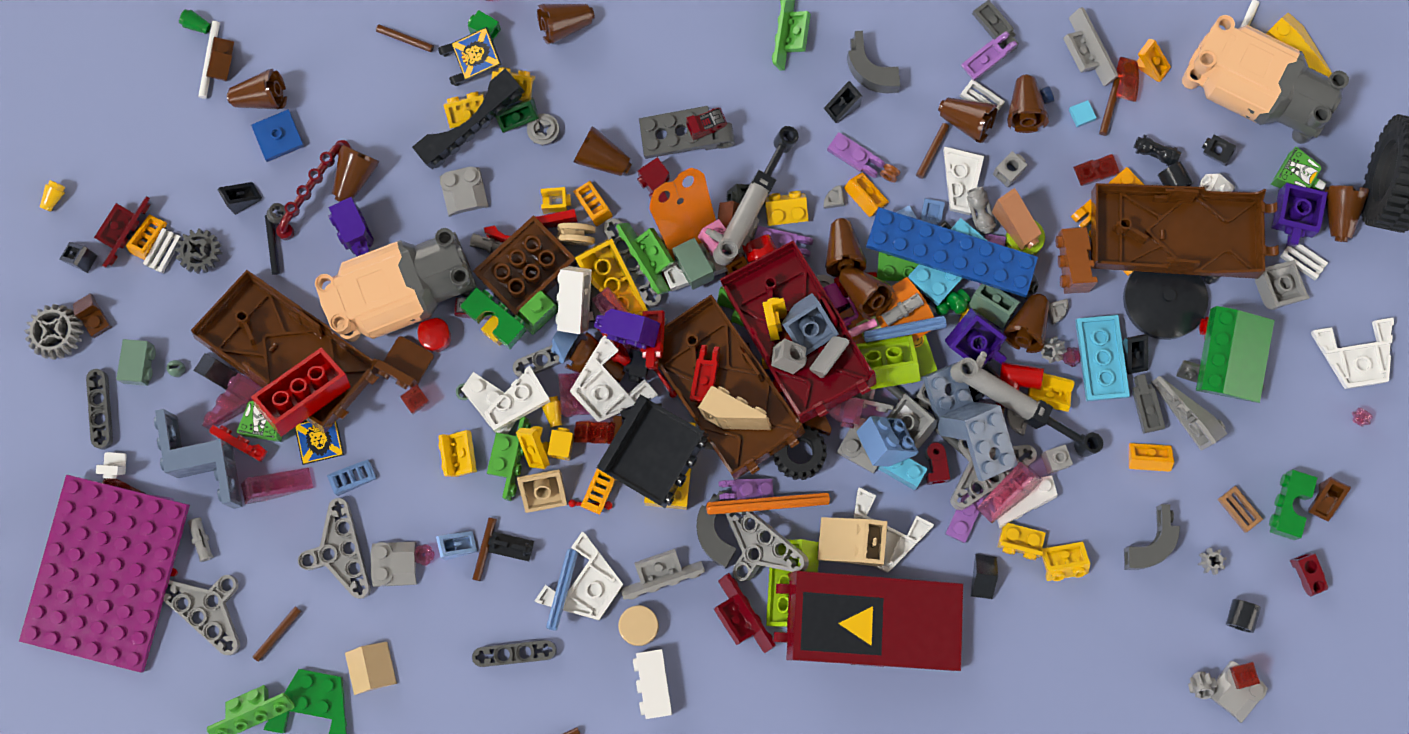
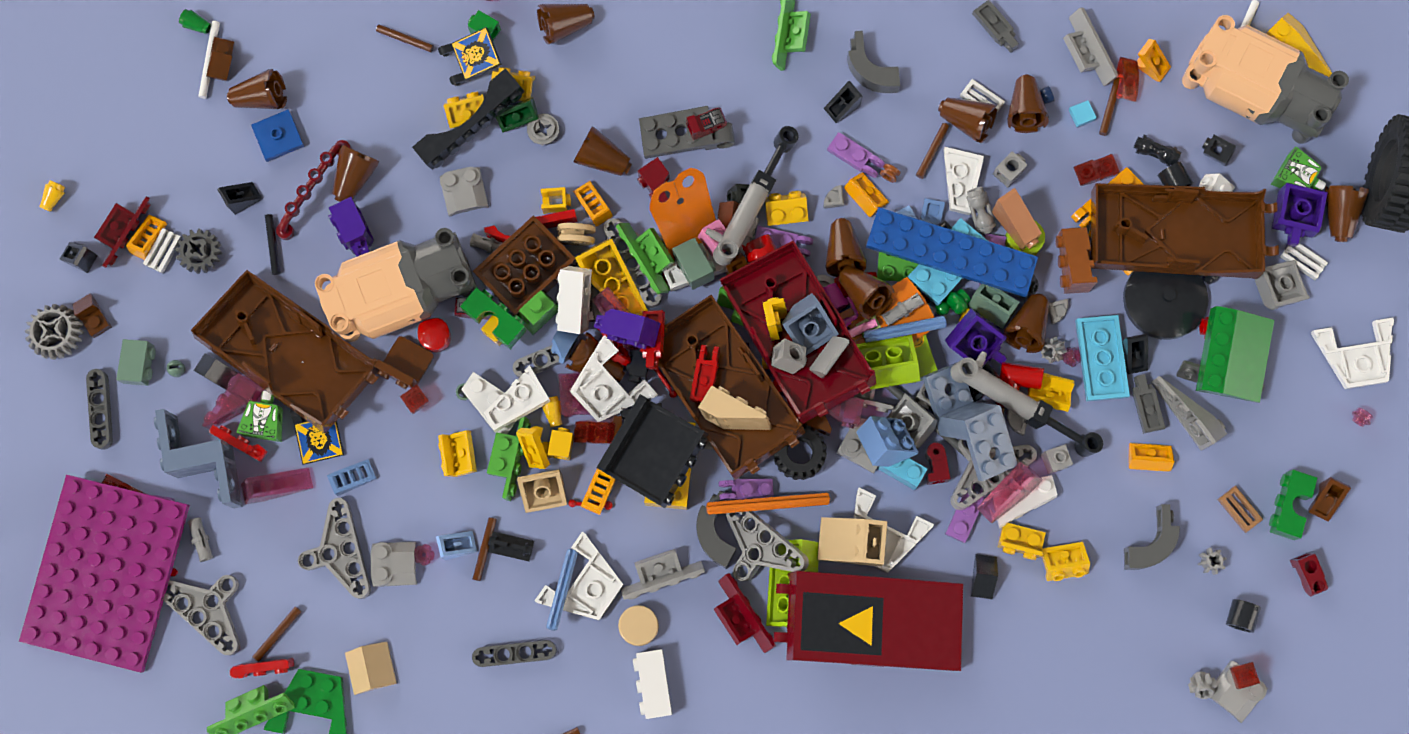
(113, 465): white bracket -> none
(260, 668): none -> red hinge
(272, 216): dark grey bush -> none
(301, 391): red brick -> none
(987, 56): medium lavender hinge -> none

